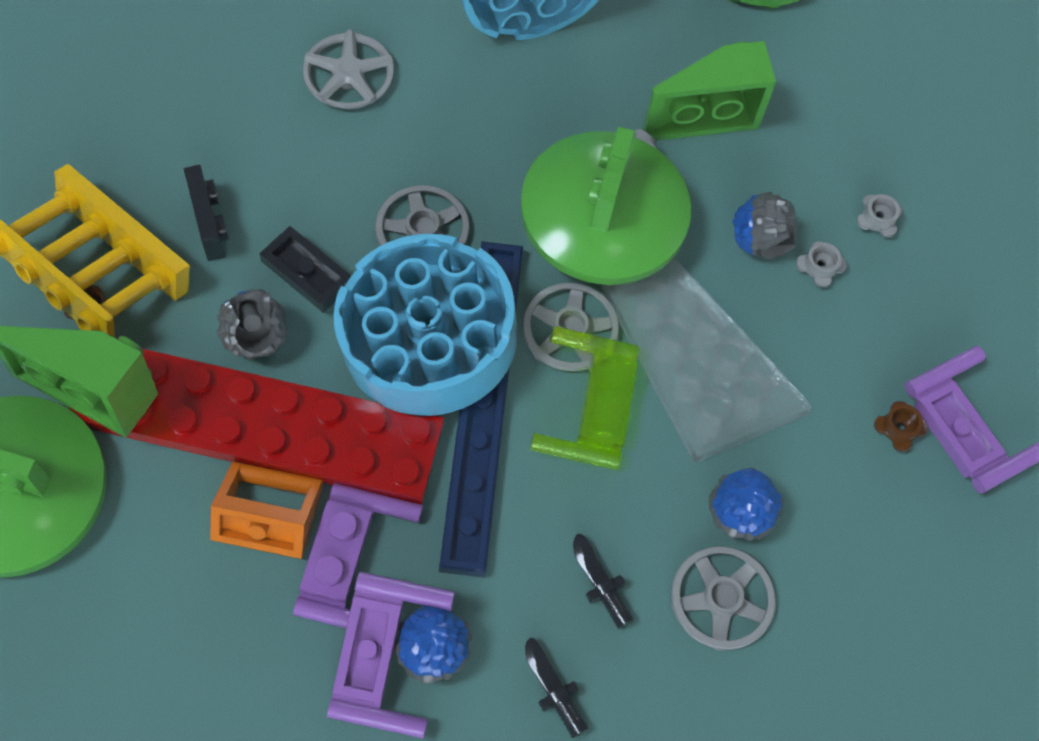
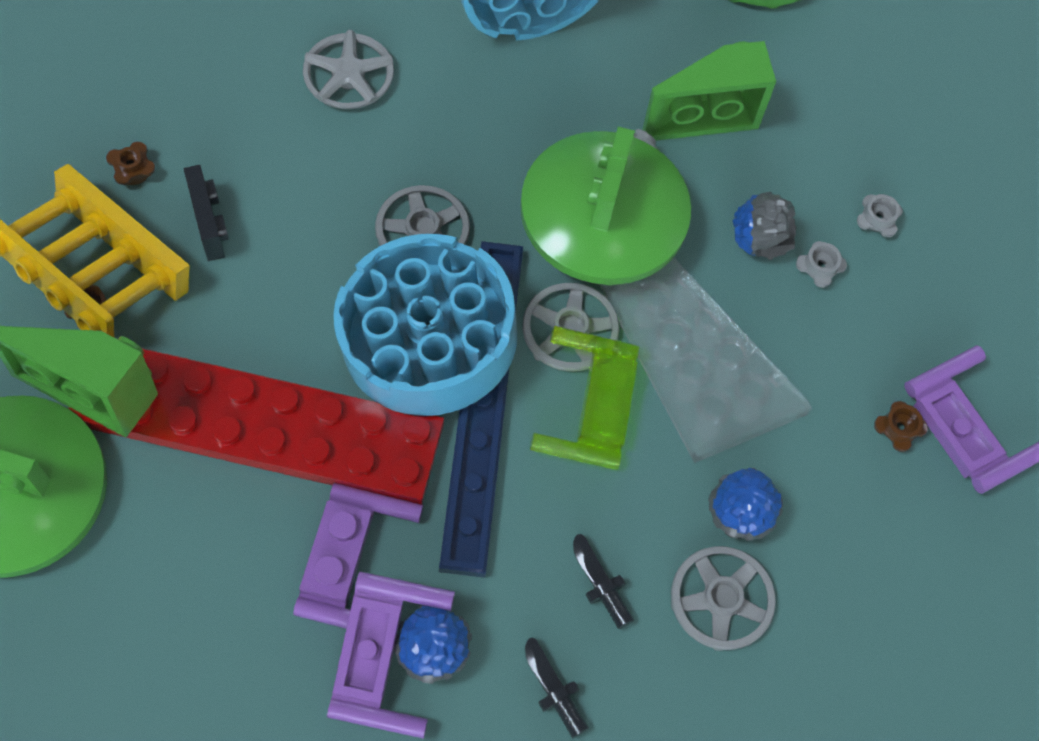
(133, 173): none -> reddish brown plate
(252, 324): dark grey piece -> none
(262, 524): orange tile -> none
(305, 268): black plate -> none

